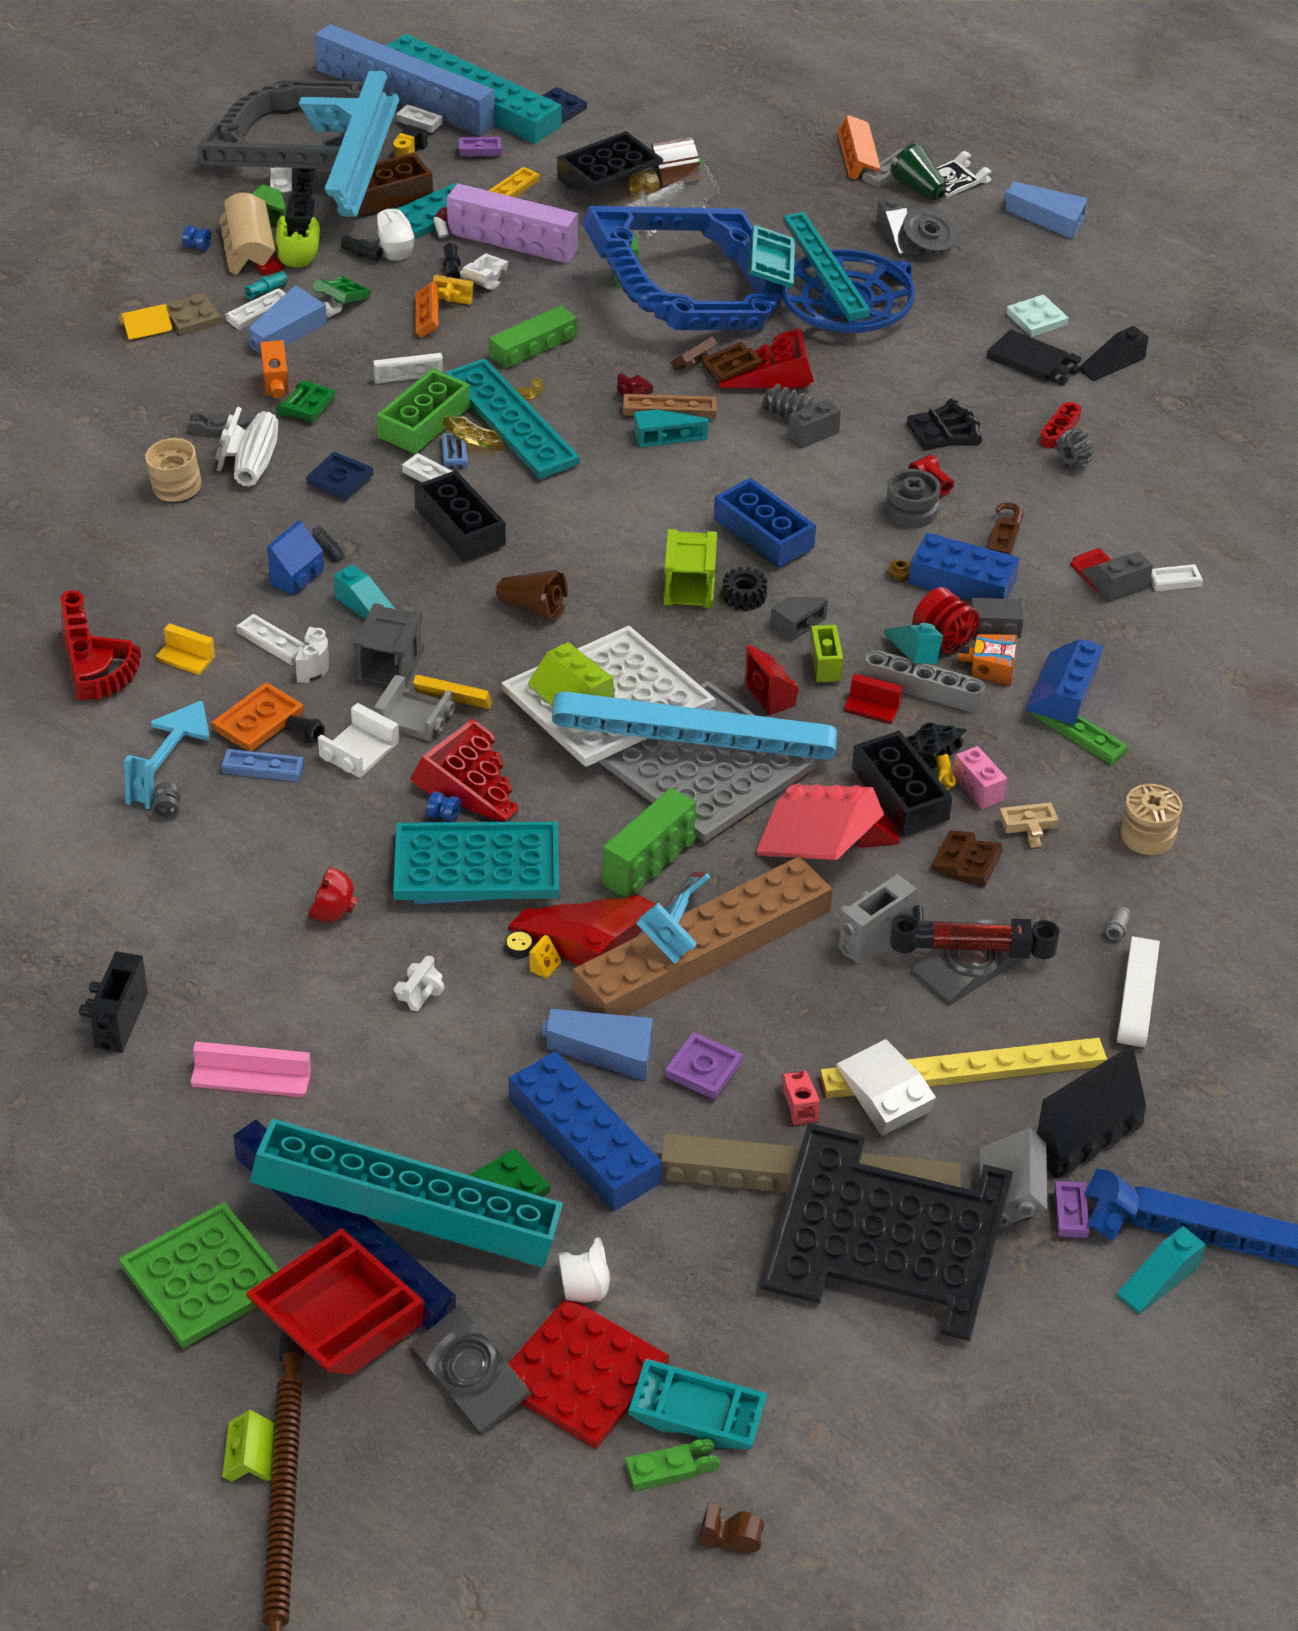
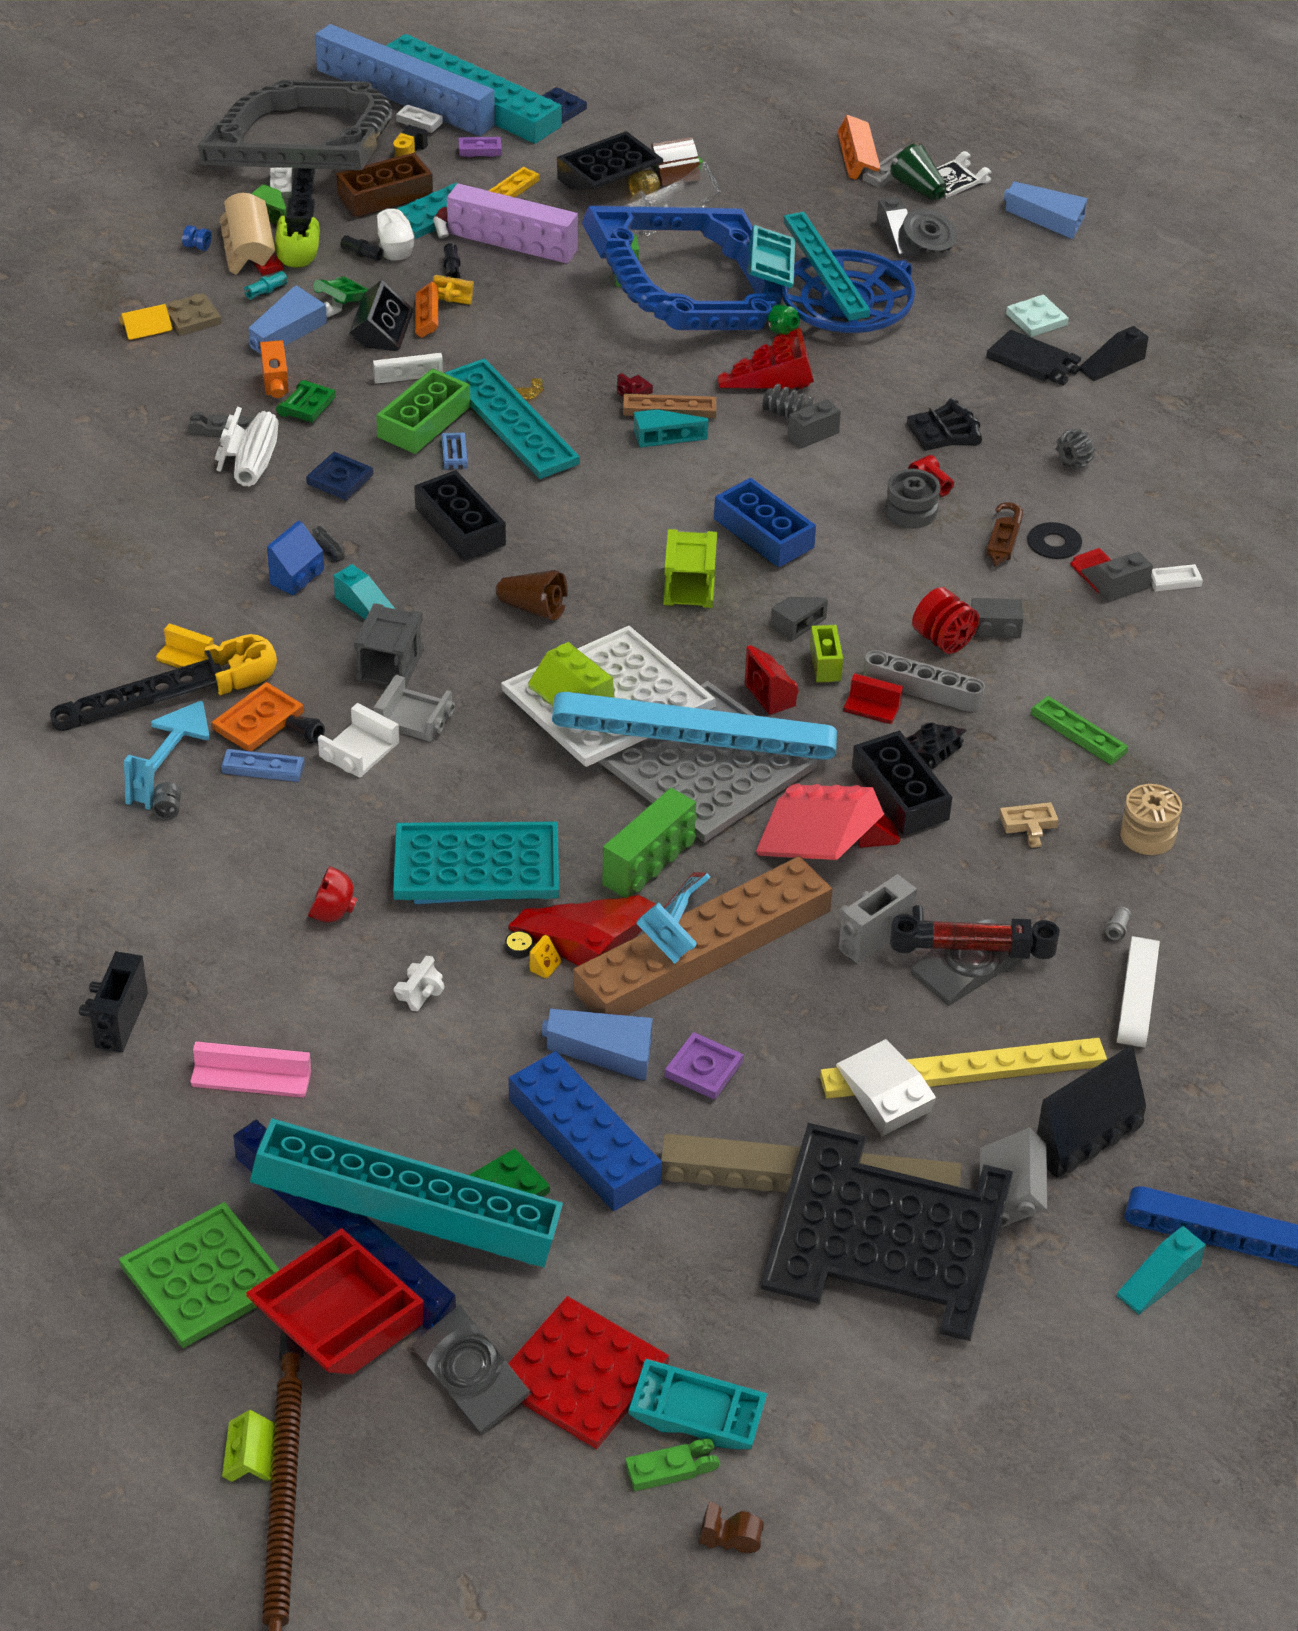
(93, 654): red arm -> none
(173, 469): tan wheel -> none
(250, 663): none -> piece
(252, 311): white tile -> none
(270, 638): white tile -> none
(313, 658): white cylinder -> none
(366, 127): medium azure piece -> none
(381, 318): none -> black slope
(423, 468): white plate -> none
(443, 807): blue wheel -> none
(460, 693): yellow tile -> none
(468, 770): red slope -> none
(472, 433): clear yellow tile -> none
(484, 271): white cylinder -> none
(533, 336): bright green brick -> none
(585, 1275): white helmet -> none
(700, 350): reddish brown plate -> none
(731, 361): reddish brown slope -> none
(752, 596): black tyre -> none
(783, 319): none -> green head
(801, 1097): coral leg -> none
(899, 570): pearl gold plate -> none
(917, 642): teal slope -> none
(945, 772): yellow arm -> none
(963, 568): blue brick -> none
(966, 858): reddish brown slope -> none
(980, 777): bright pink brick -> none
(991, 657): orange torso -> none
(1065, 681): blue slope -> none
(1070, 548): none -> black gear
(1071, 1209): medium lavender plate -> none
(1072, 409): red beam -> none
(1114, 1201): blue brick -> none

